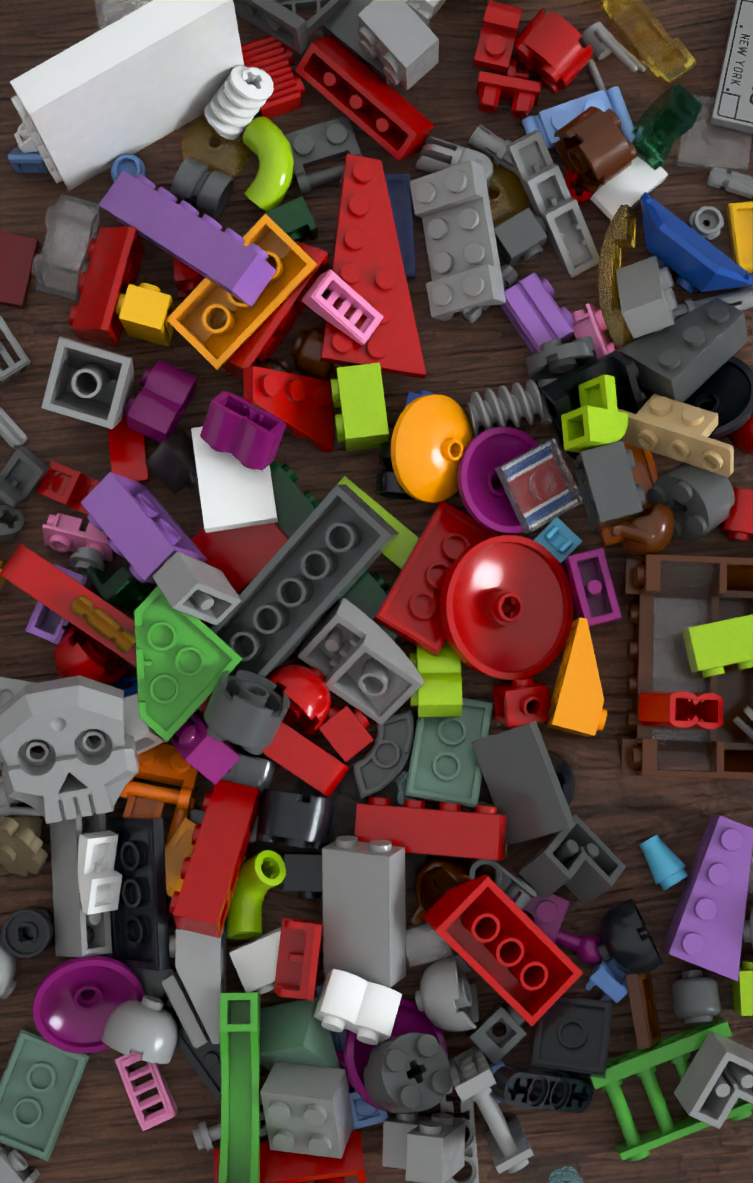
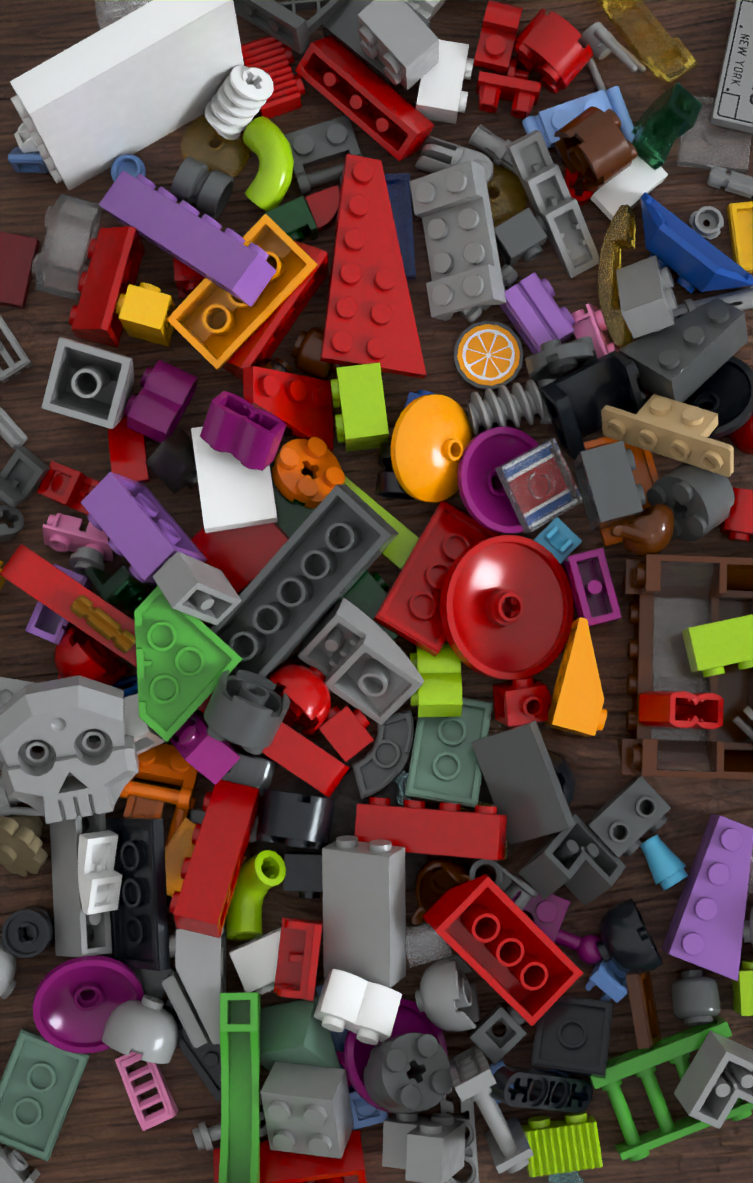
(310, 455): none -> orange plate
(324, 206): none -> red tile
(336, 316): bright pink slope -> none
(441, 87): none -> white brick
(488, 355): none -> light orange tile
(562, 1144): none -> lime brick
(597, 419): lime brick -> none
(629, 817): none -> dark grey brick

